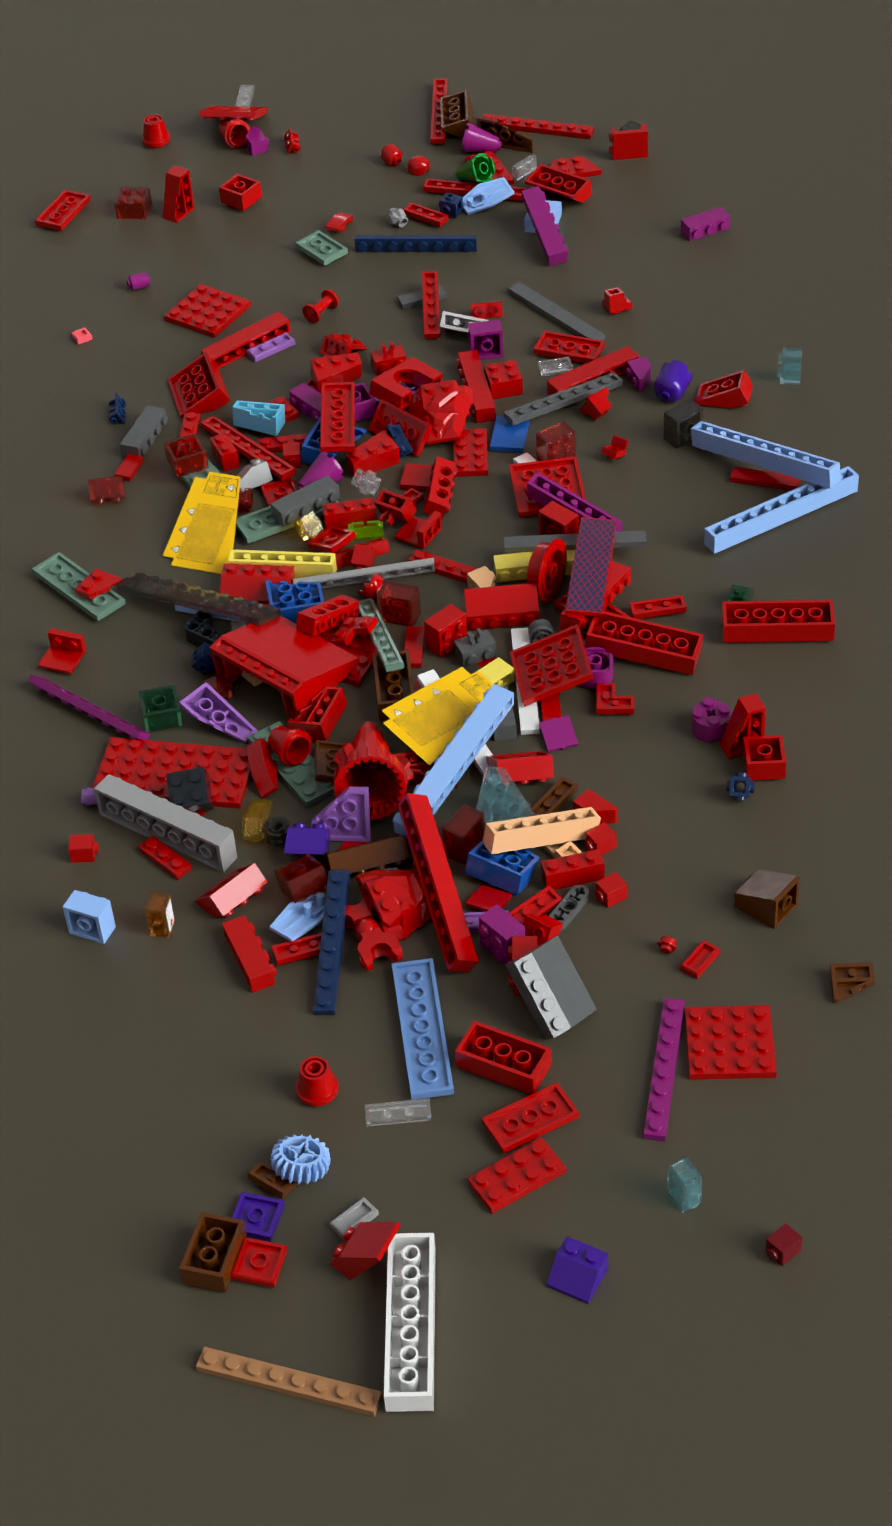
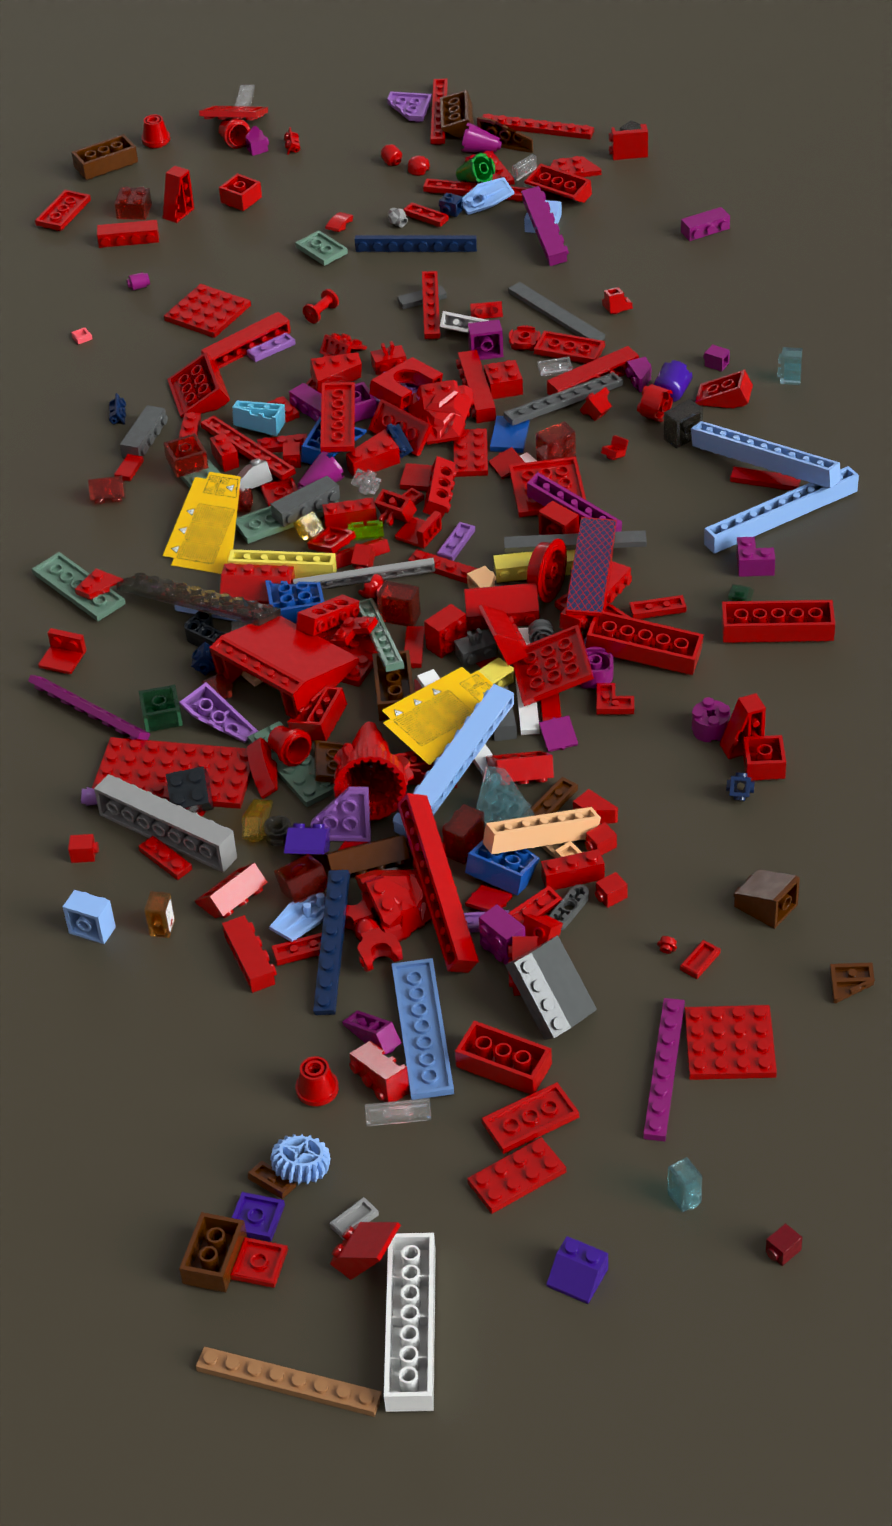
(104, 156): none -> reddish brown brick
(128, 233): none -> red brick
(373, 1029): none -> magenta slope
(380, 1072): none -> red wedge
(410, 105): none -> medium lavender plate
(456, 541): none -> medium lavender tile
(503, 460): none -> red piece
(505, 634): none -> red slope
(517, 339): none -> red plate
(655, 402): none -> red brick
(716, 357): none -> magenta brick
(753, 560): none -> magenta brick

